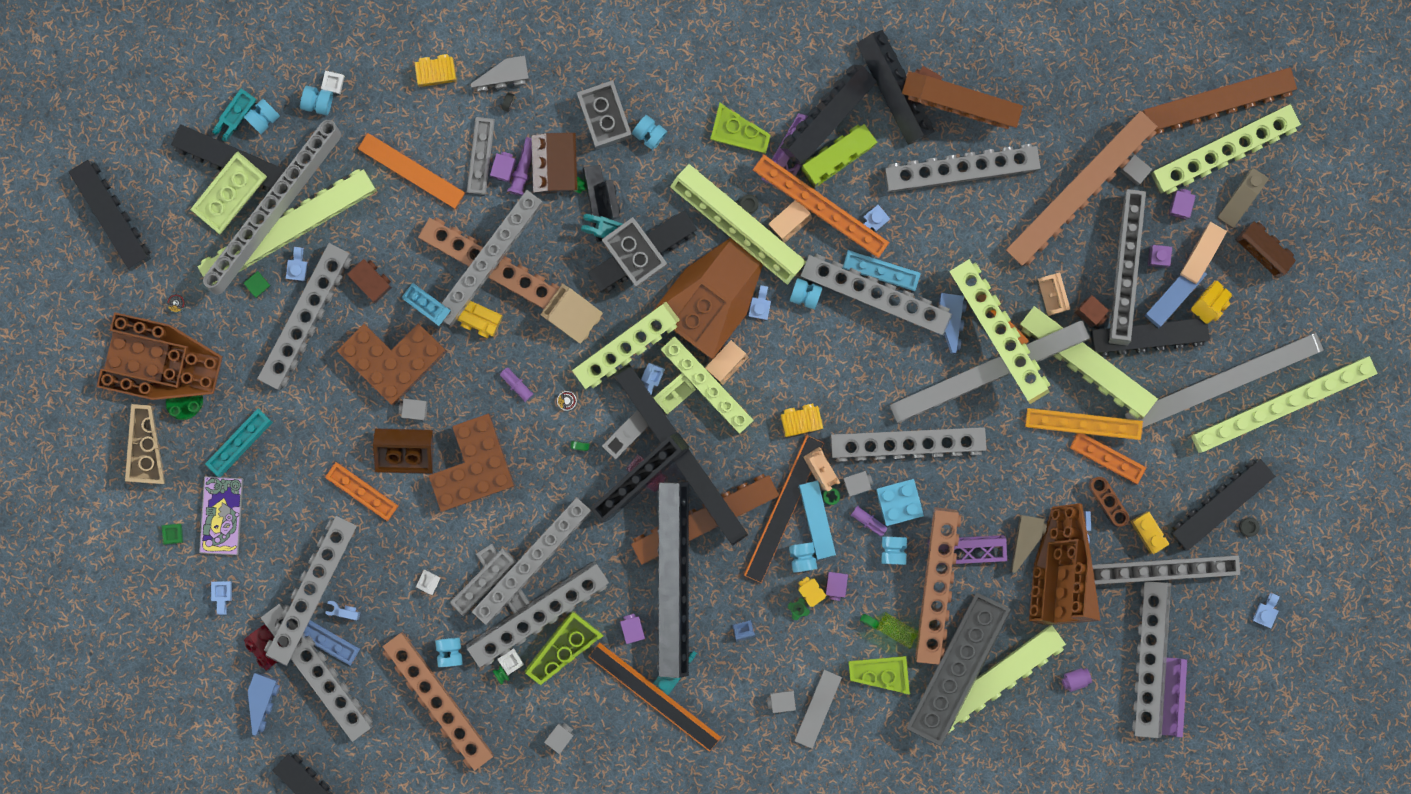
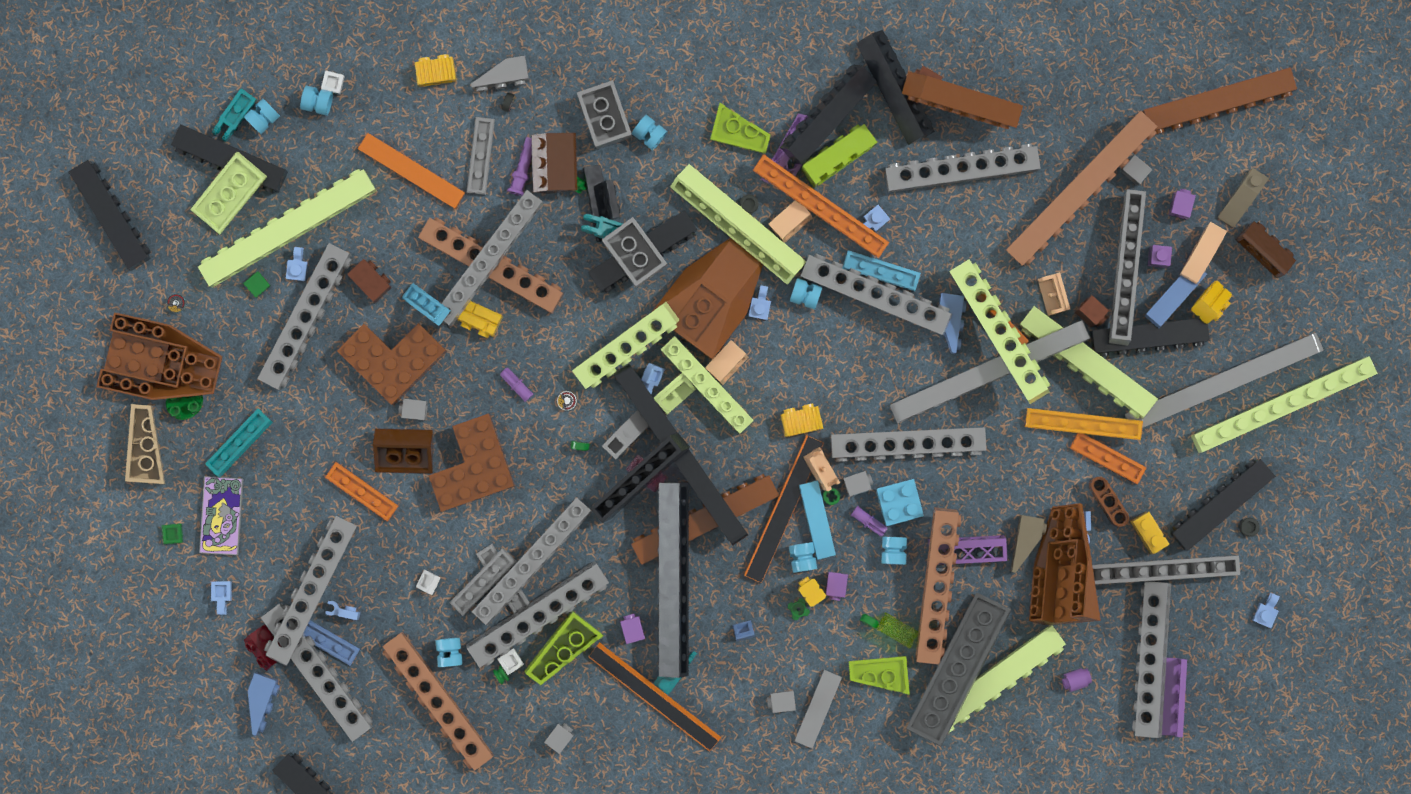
(271, 216): light grey beam -> none
(503, 167): medium lavender brick -> none
(571, 313): tan brick -> none
(1285, 116): yellowish green brick -> none

